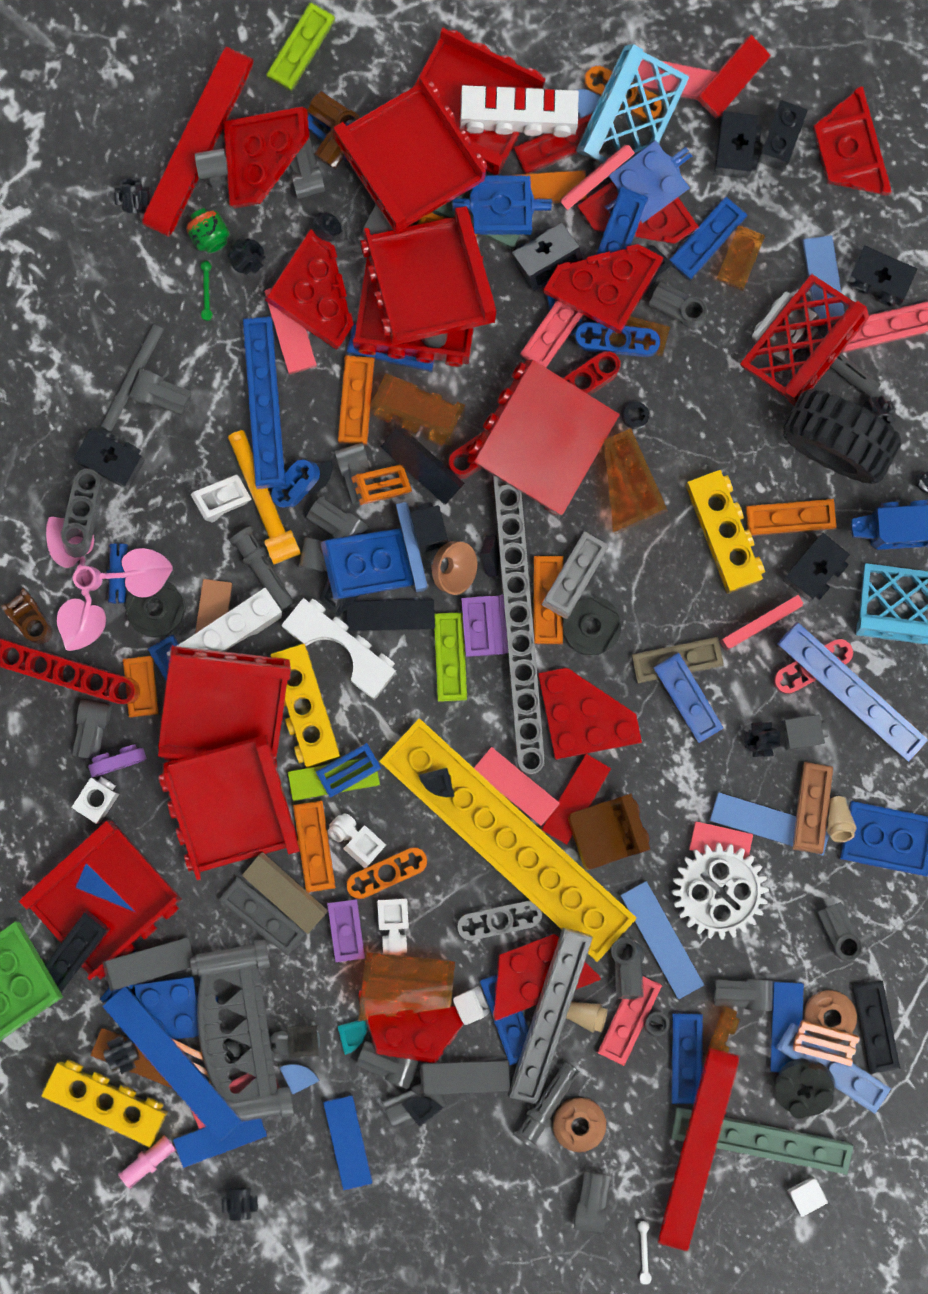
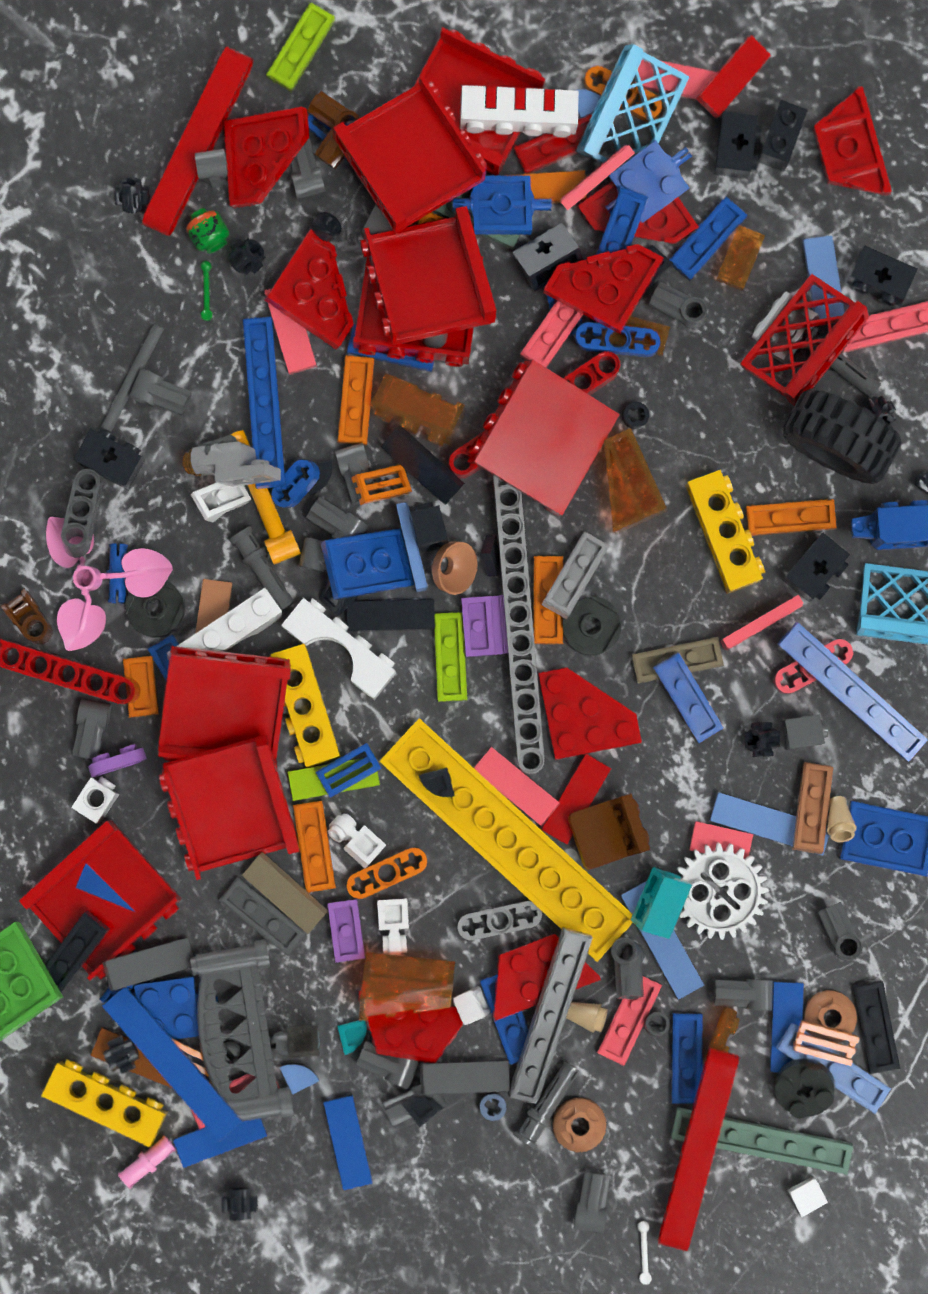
(229, 462): none -> light grey plate
(484, 1109): none -> sand blue bush
(661, 903): none -> teal hinge

